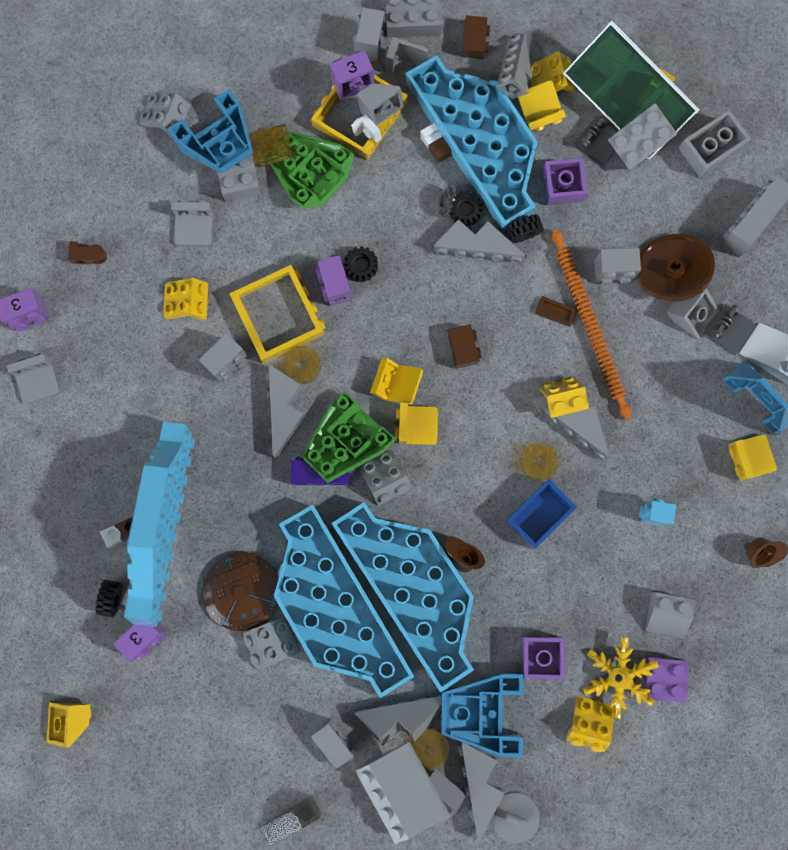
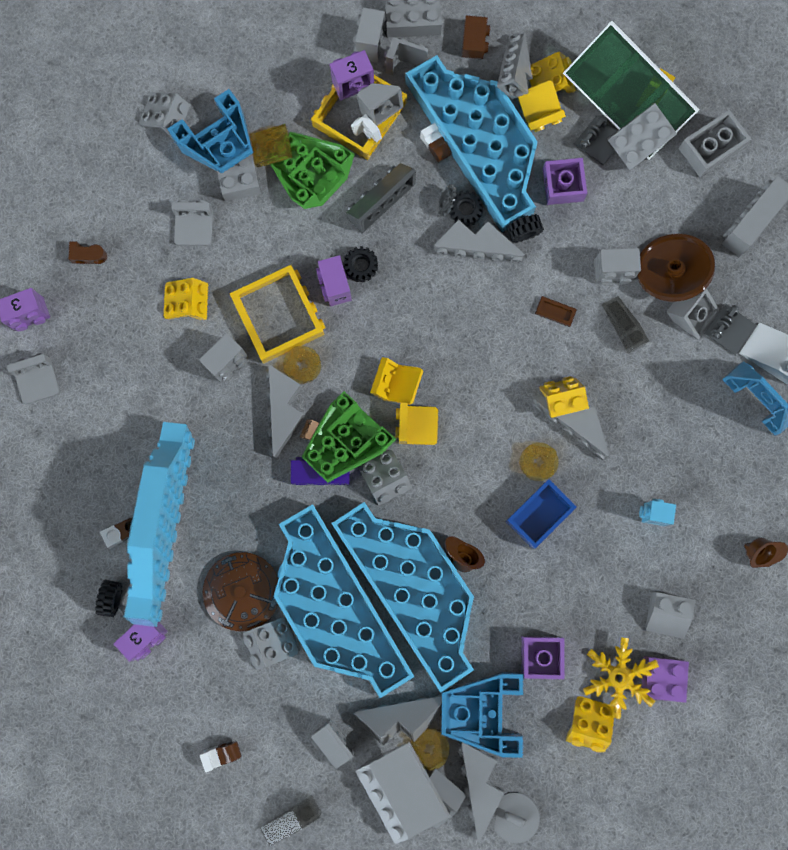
(66, 722): yellow slope -> none
(220, 755): none -> leg
(309, 429): none -> medium nougat plate
(381, 196): none -> dark grey slope
(463, 346): reddish brown brick -> none
(575, 284): orange hose -> none
(625, 325): none -> clear smoke slope
(752, 457): yellow bracket -> none

